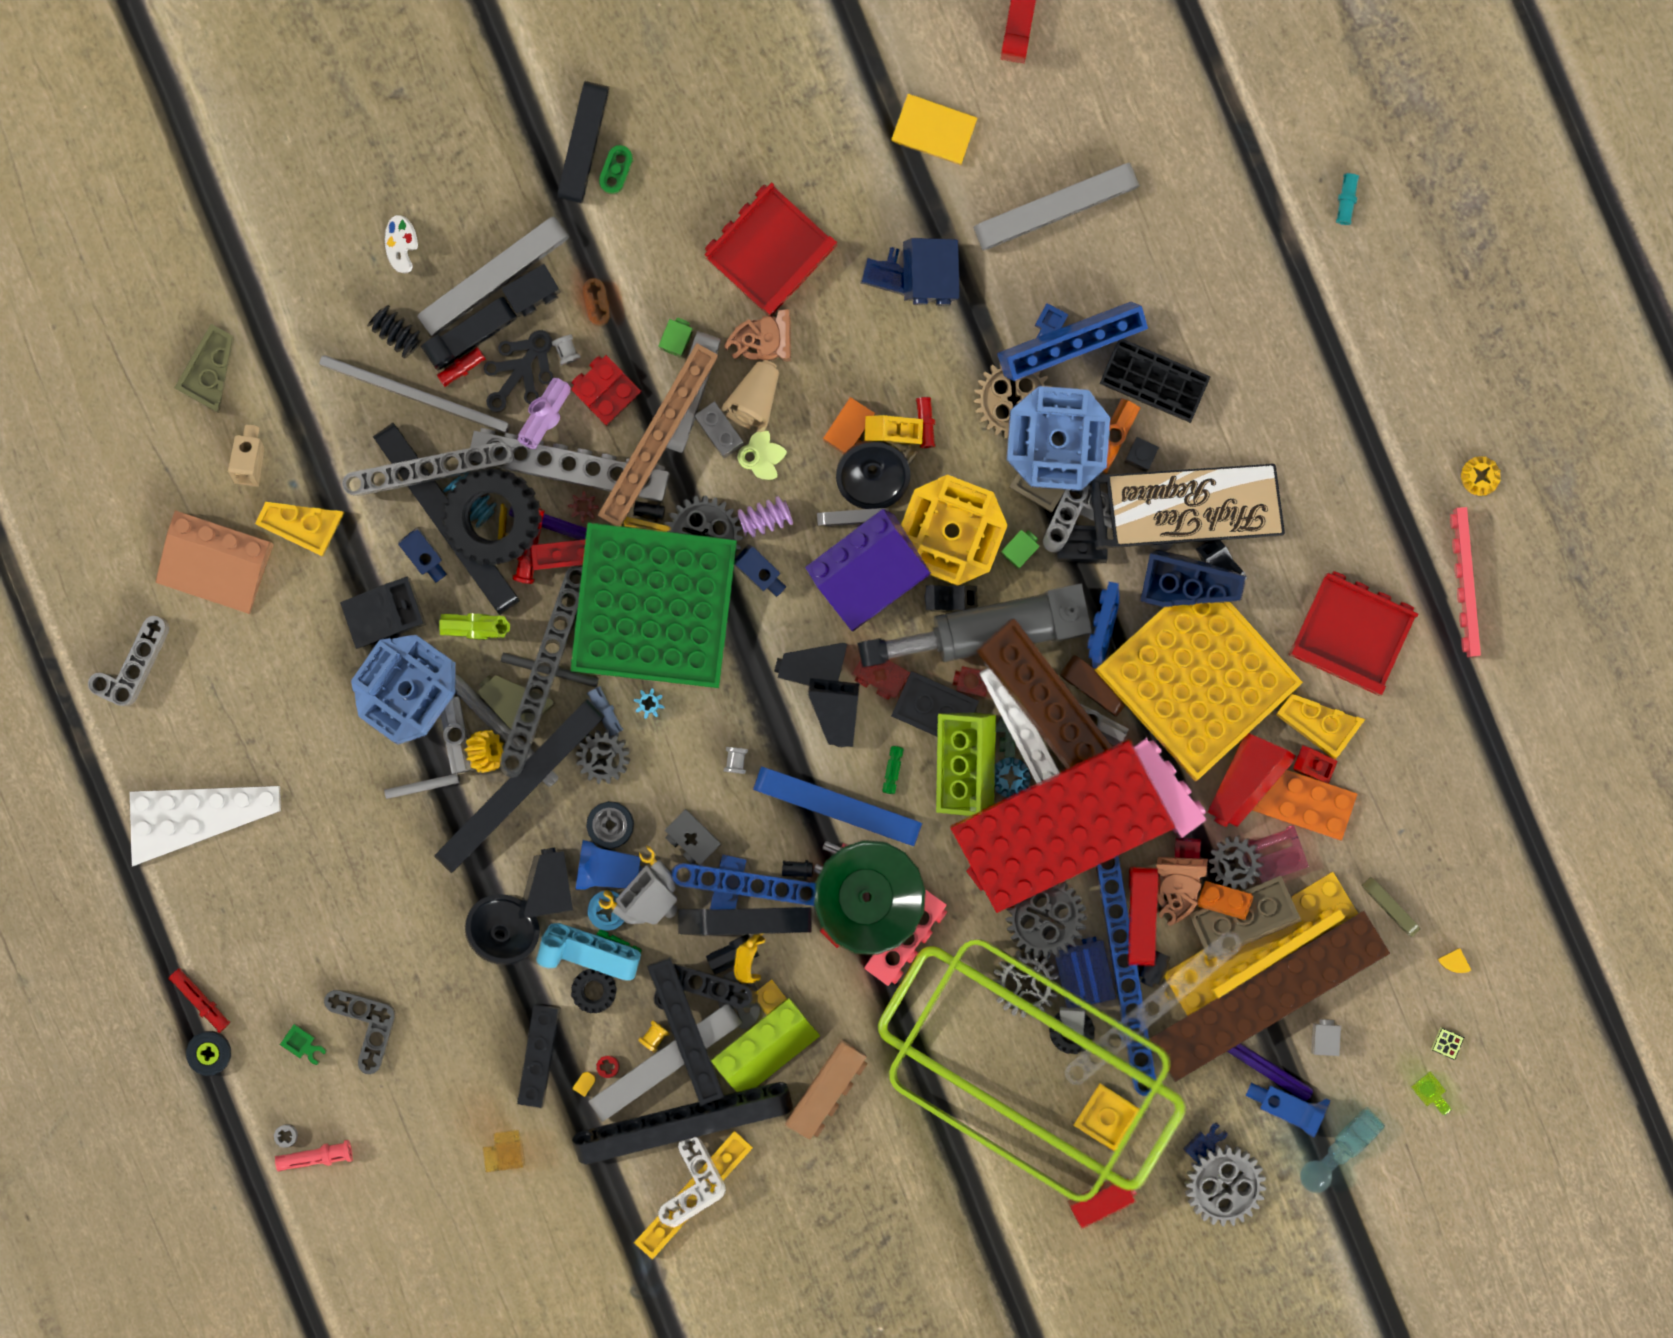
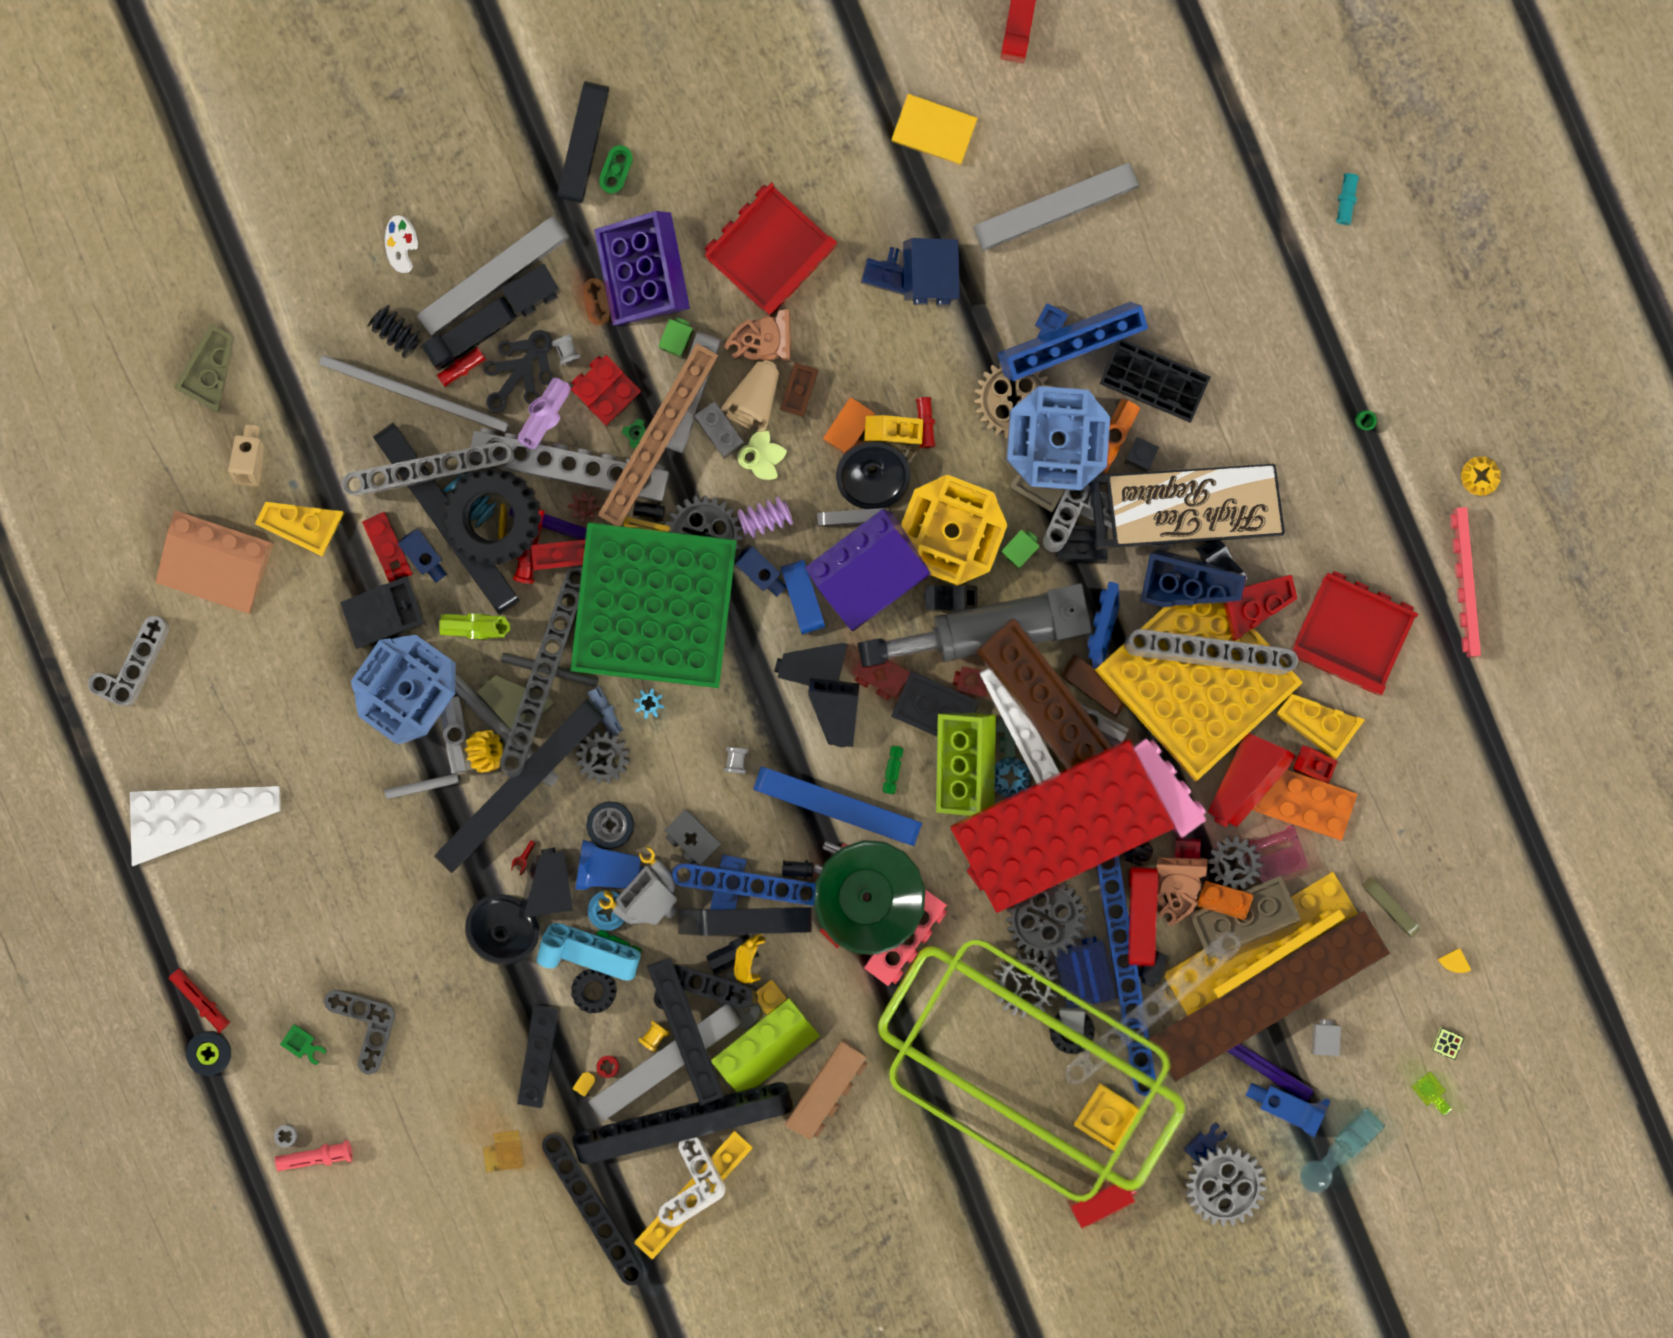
(386, 546): none -> red plate
(522, 859): none -> red hand
(593, 1221): none -> black beam
(629, 431): none -> green plate
(642, 268): none -> dark purple slope
(799, 389): none -> reddish brown plate
(802, 597): none -> blue beam
(1139, 854): none -> black gear
(1222, 648): none -> light grey beam
(1259, 603): none -> red wing
(1369, 422): none -> green hinge

